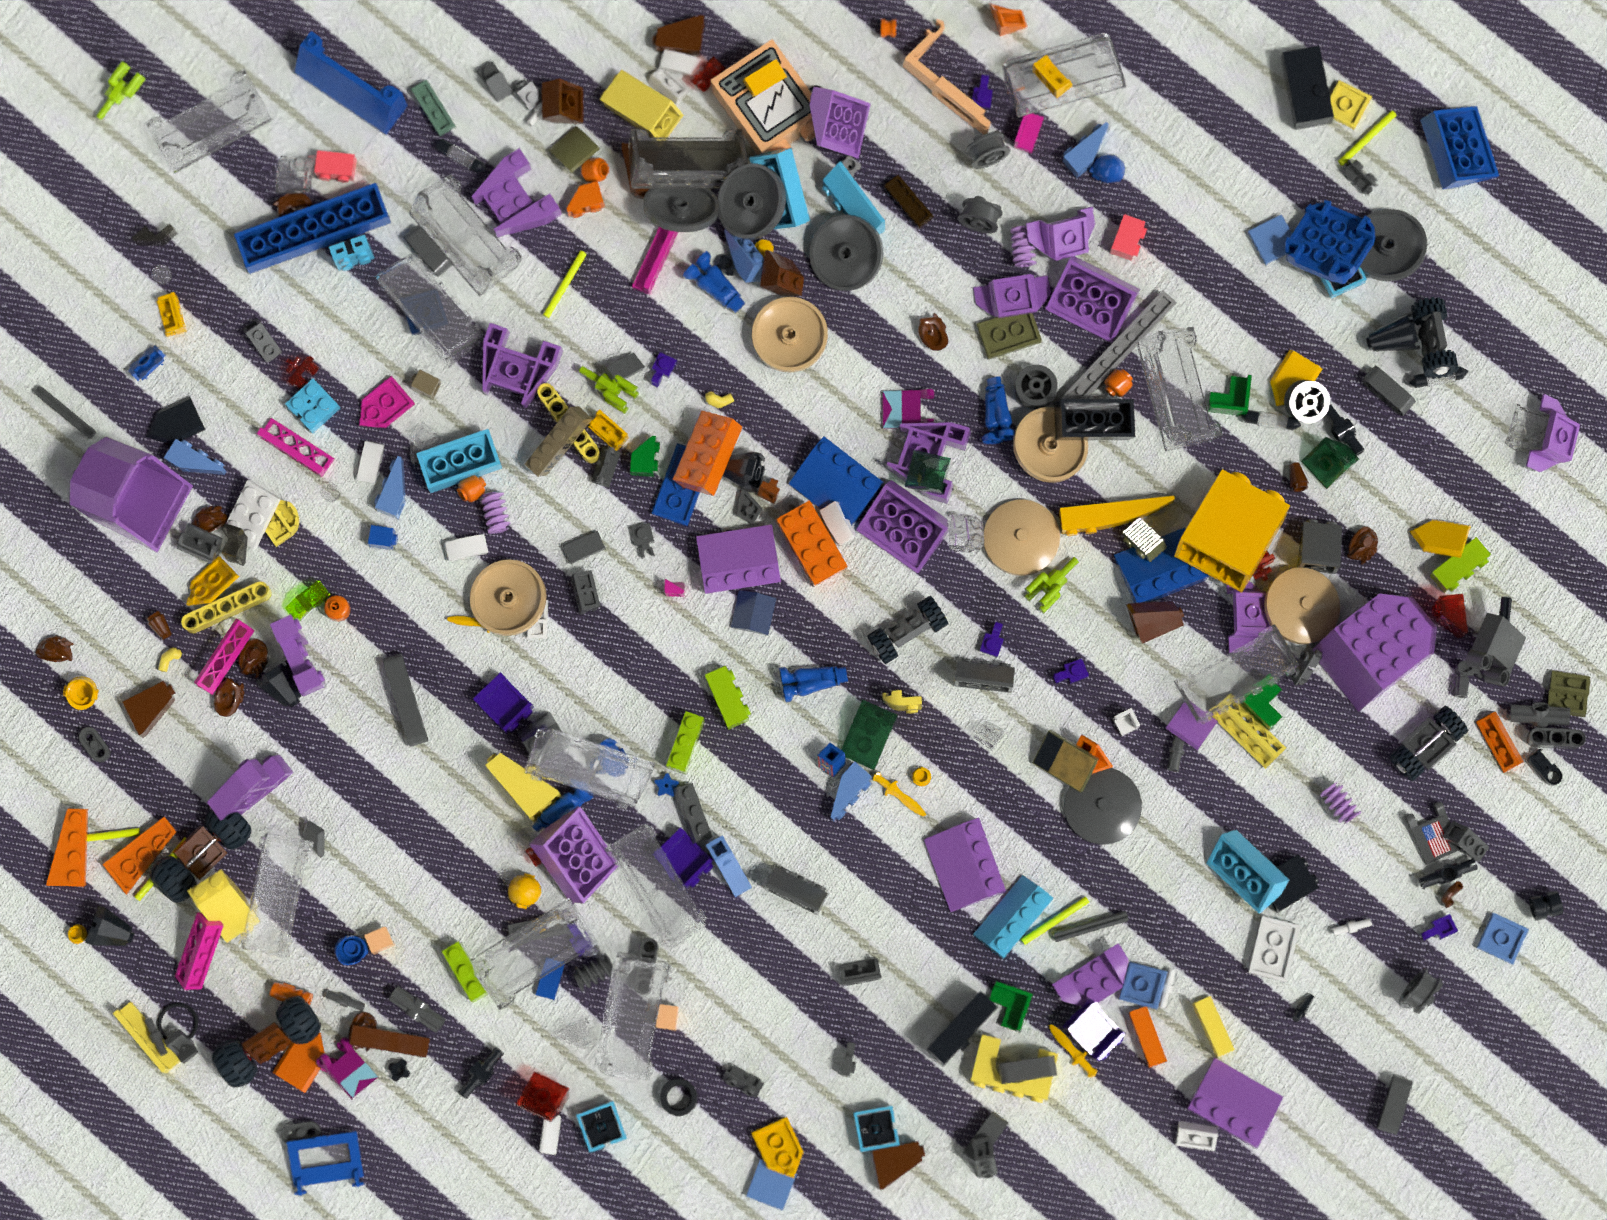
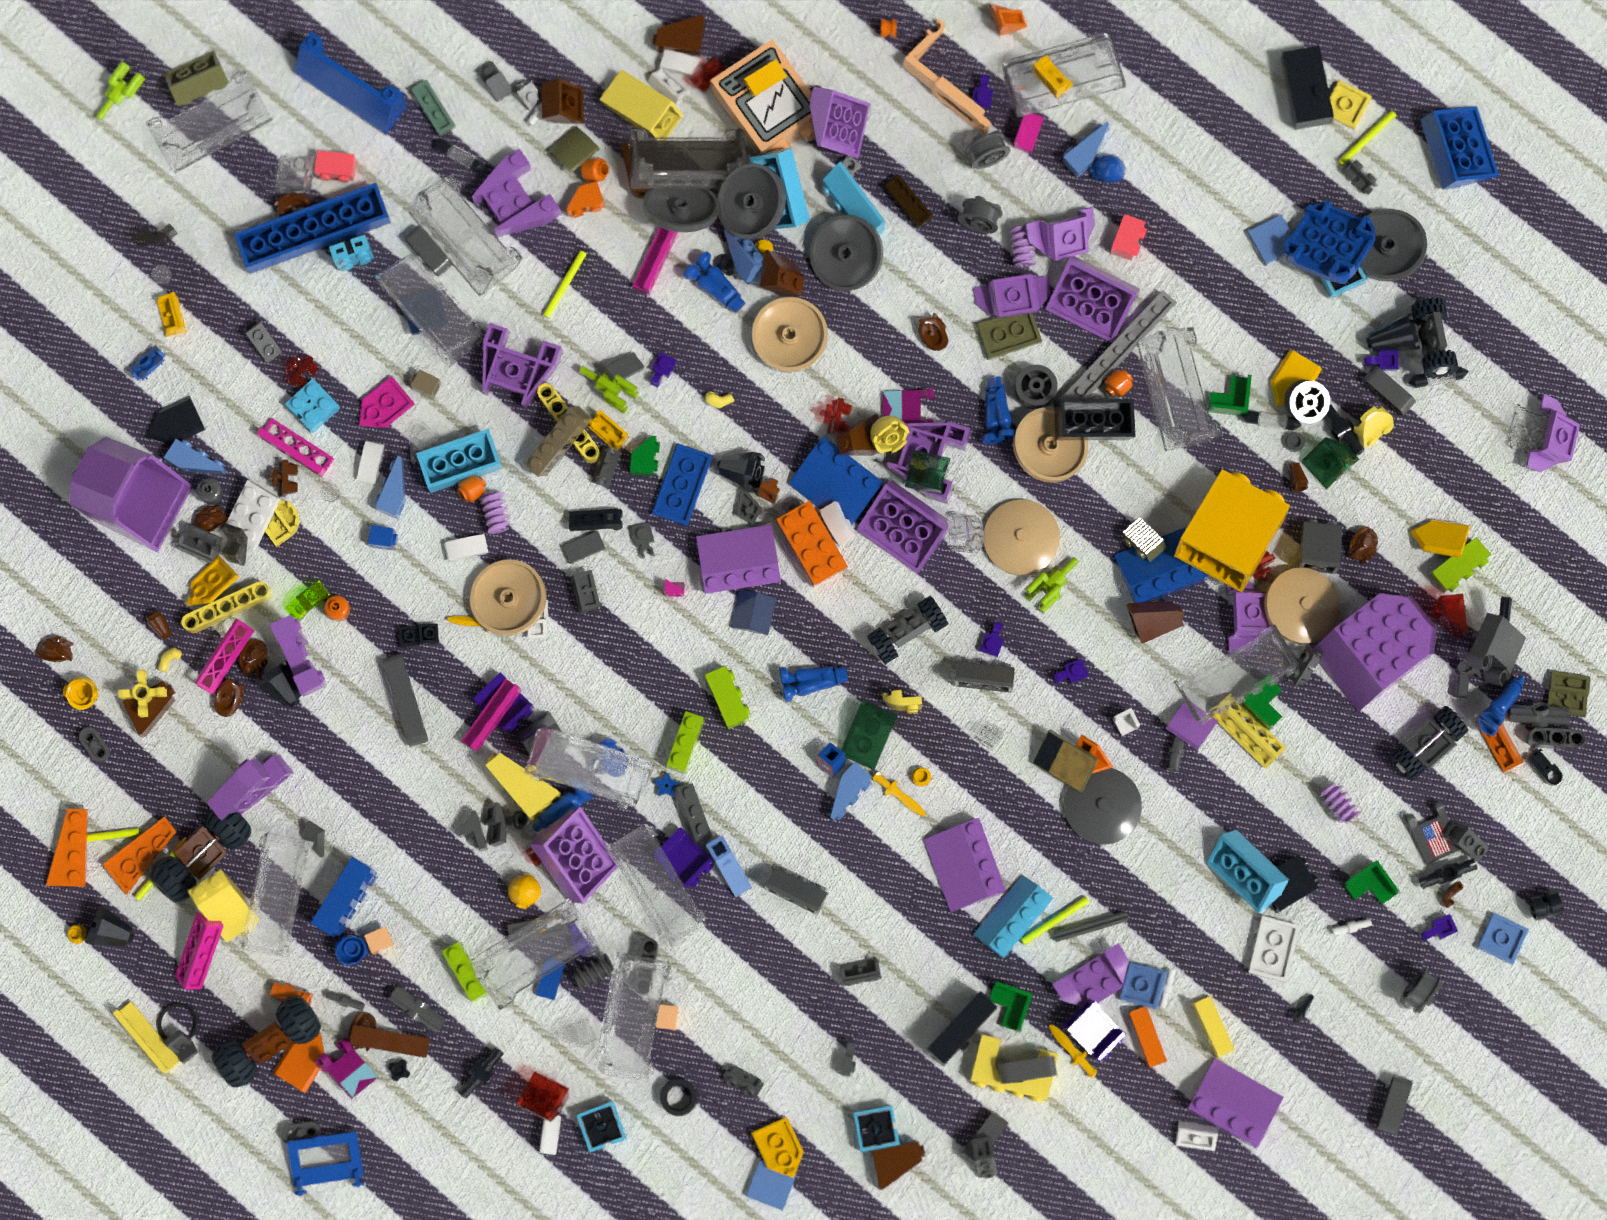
(65, 412): dark grey axle -> none
(142, 684): none -> light yellow pin
(156, 1036): dark grey bar -> none
(196, 78): none -> olive slope
(215, 489): none -> dark grey head
(285, 469): none -> reddish brown hips
(344, 897): none -> blue brick
(418, 635): none -> black slope
(474, 827): none -> dark grey slope
(491, 715): none -> dark pink fence
(495, 819): none -> dark grey slope
(516, 820): none -> black cone
(595, 519): none -> black plate
(707, 453): orange brick -> none
(833, 413): none -> clear red hips
(857, 438): none -> reddish brown slope
(889, 434): none -> light yellow cylinder
(1108, 515): yellow slope -> none
(1294, 442): none -> dark grey tile
(1373, 879): none -> green panel
(1374, 425): none -> light yellow slope
(1385, 360): none -> dark purple plate
(1494, 714): none -> blue piece

